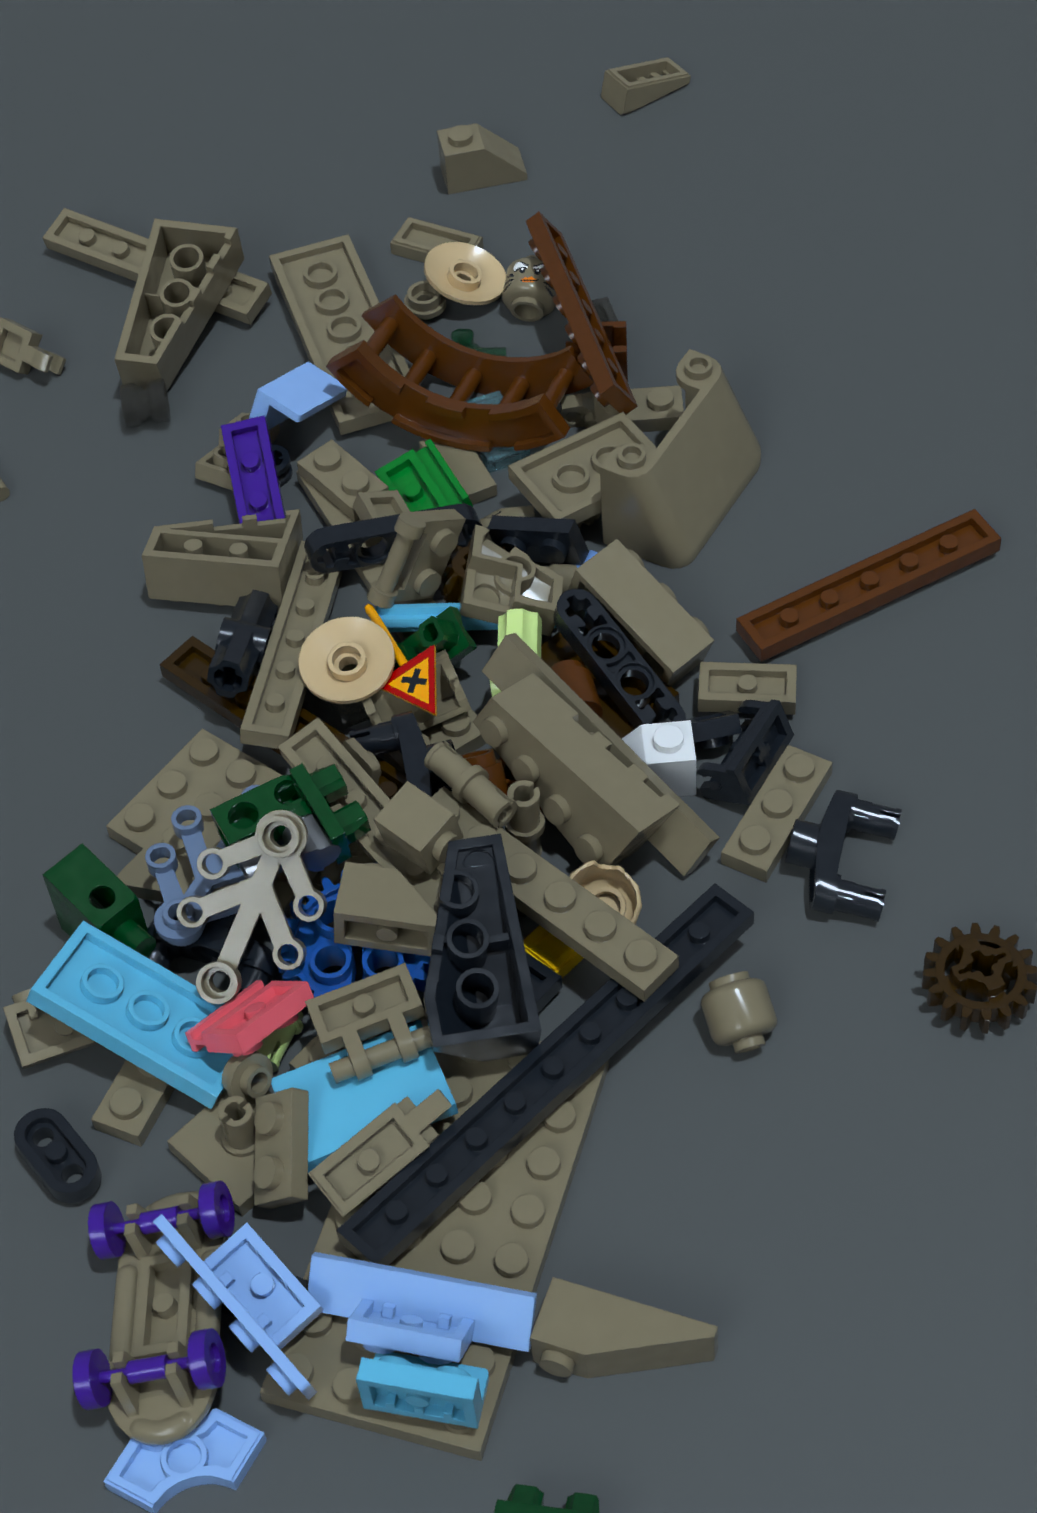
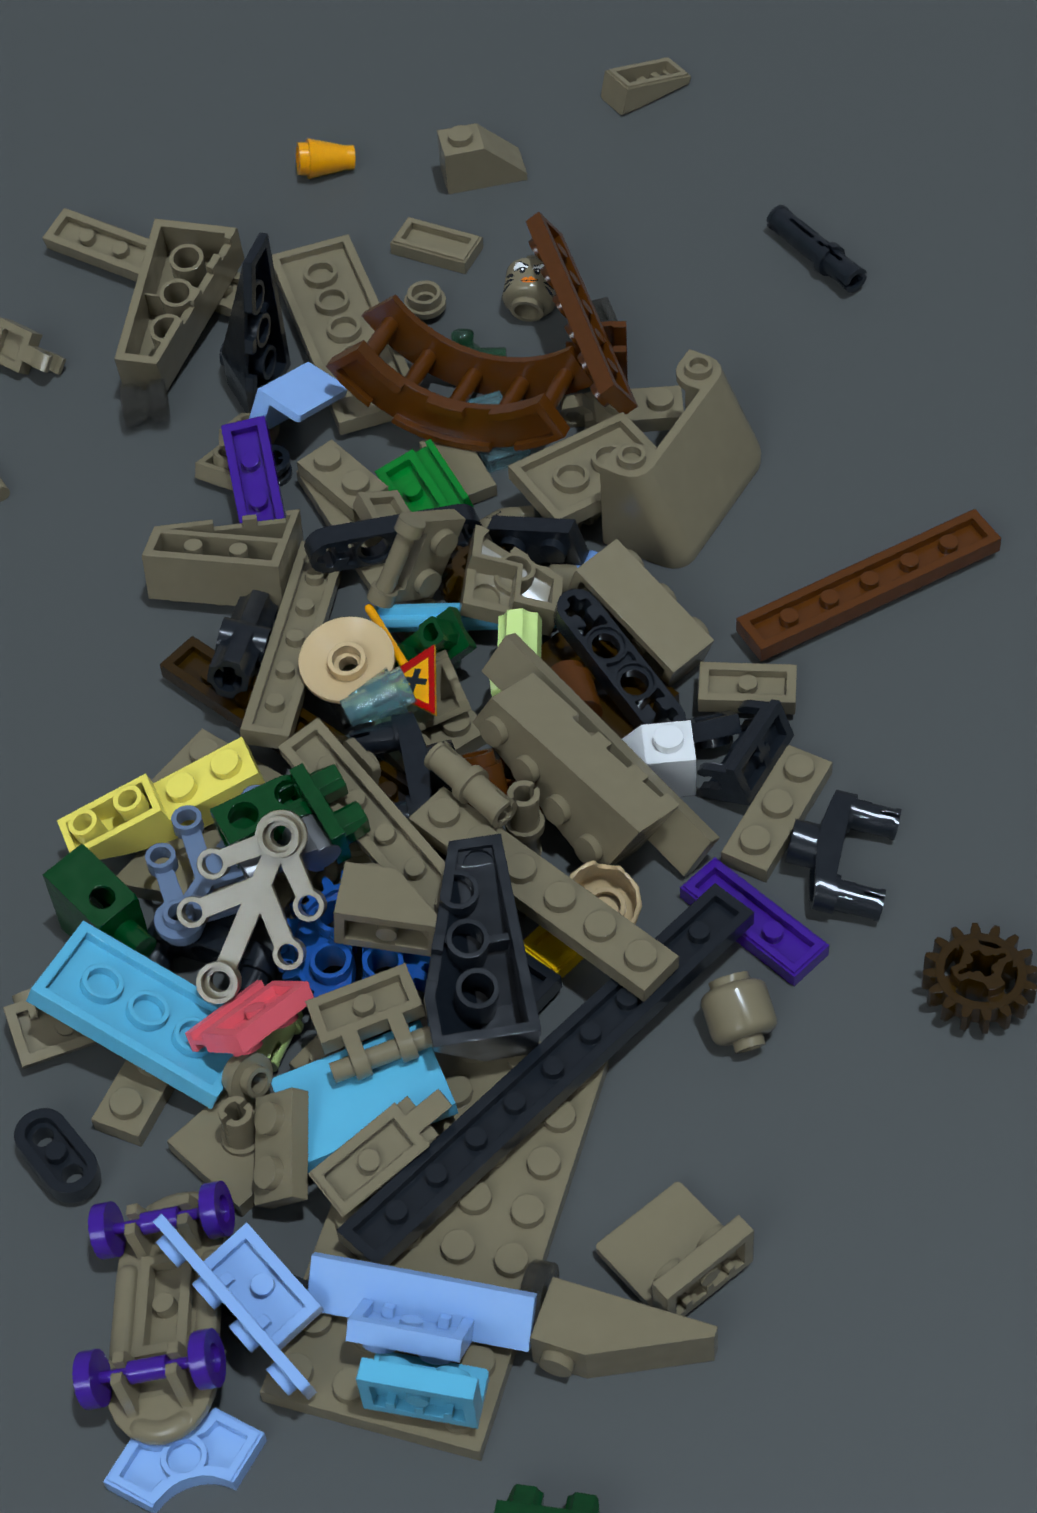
(141, 810): none -> light yellow slope
(255, 337): none -> black wedge
(322, 158): none -> light orange cone
(379, 697): none -> clear light blue cone
(418, 827): dark tan brick -> none
(464, 273): tan dish -> none
(538, 1278): none -> clear smoke tile
(676, 1251): none -> dark tan bracket
(775, 935): none -> dark purple tile
(827, 256): none -> black pin

